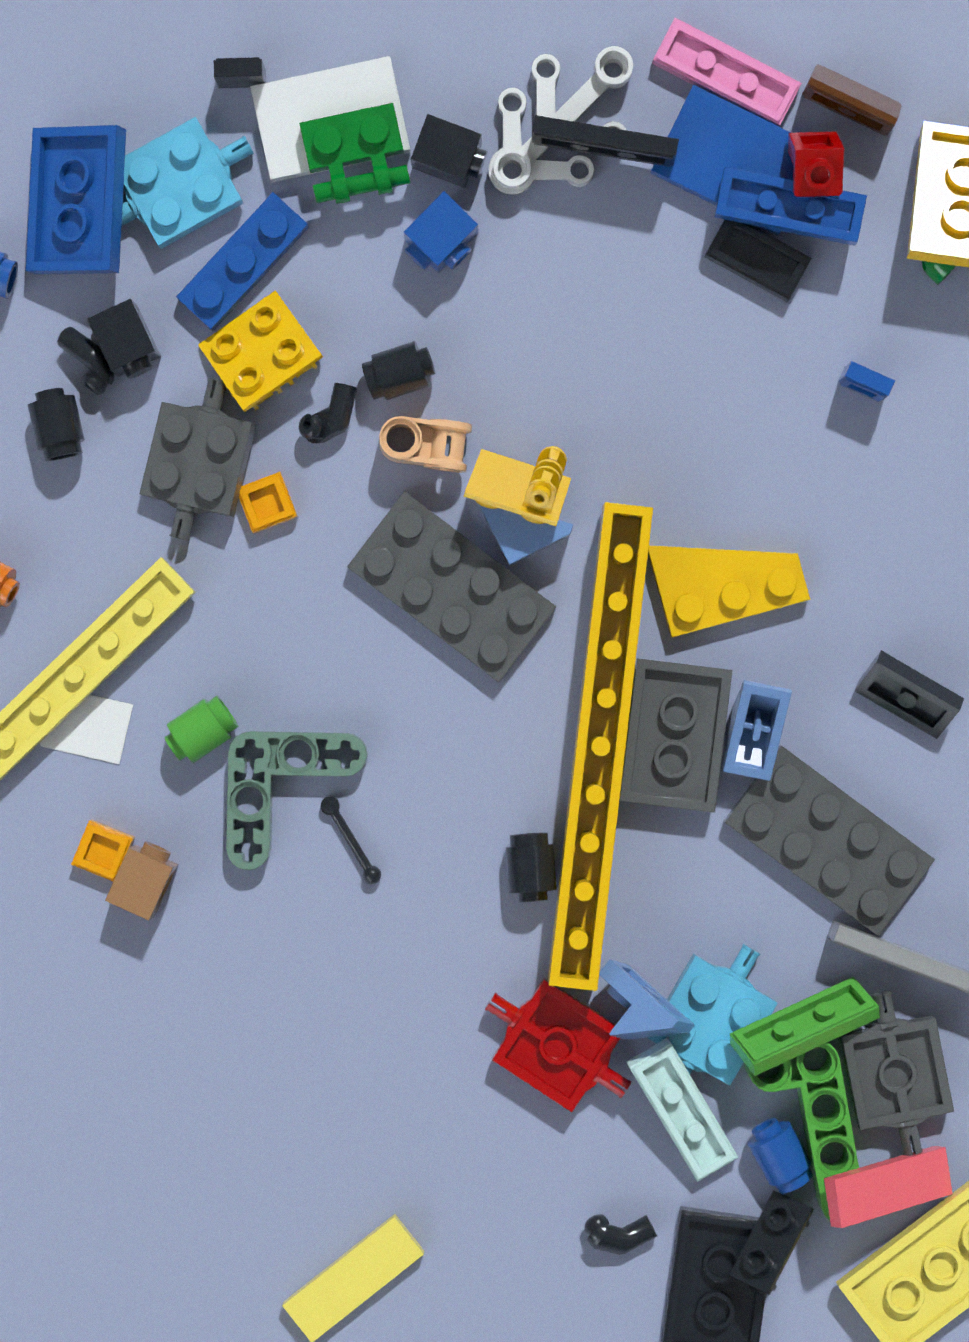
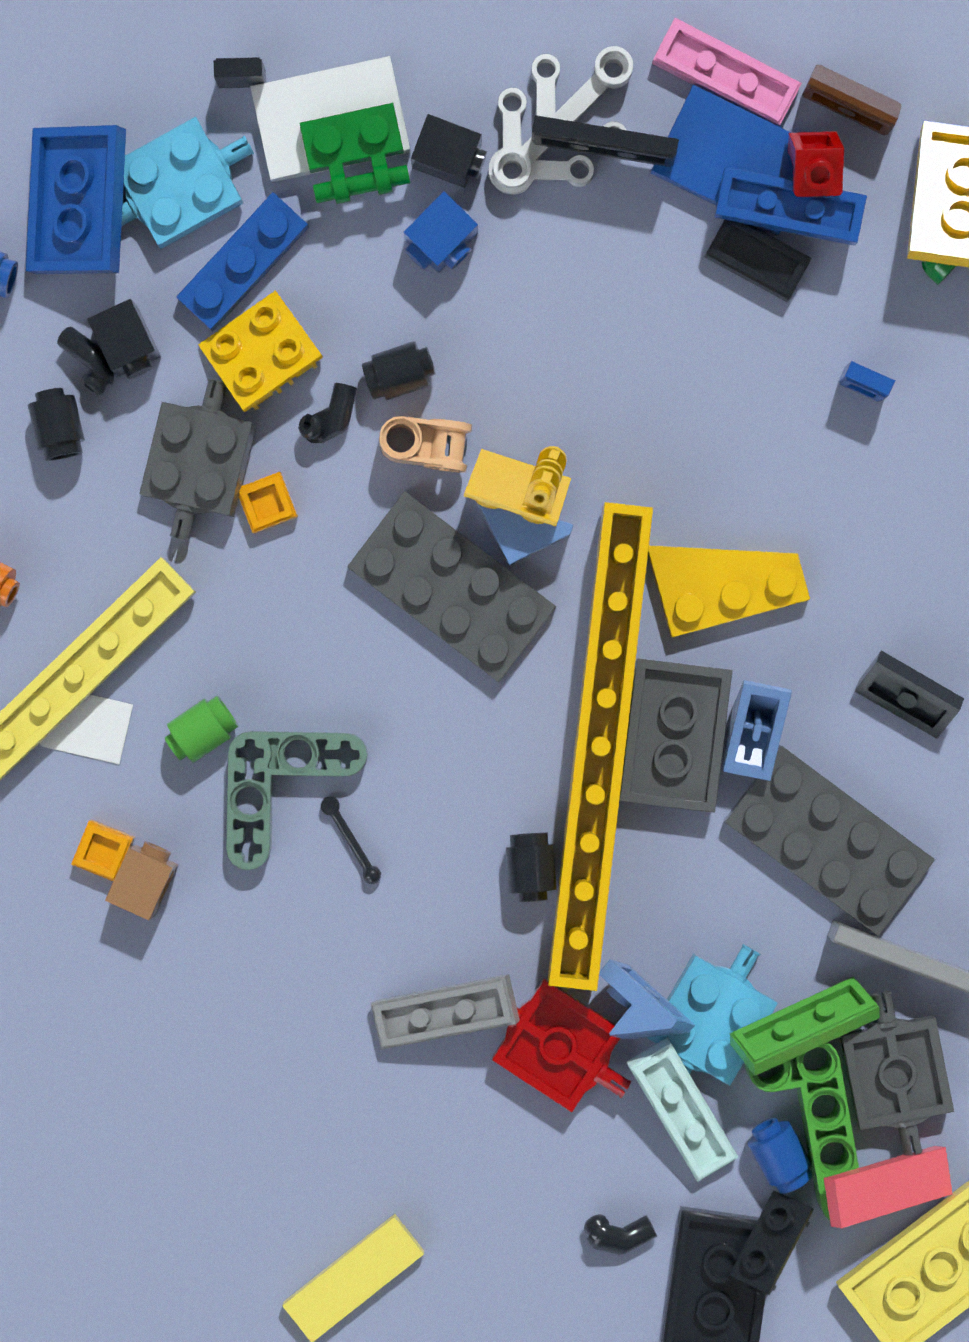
(445, 1011): none -> light grey tile

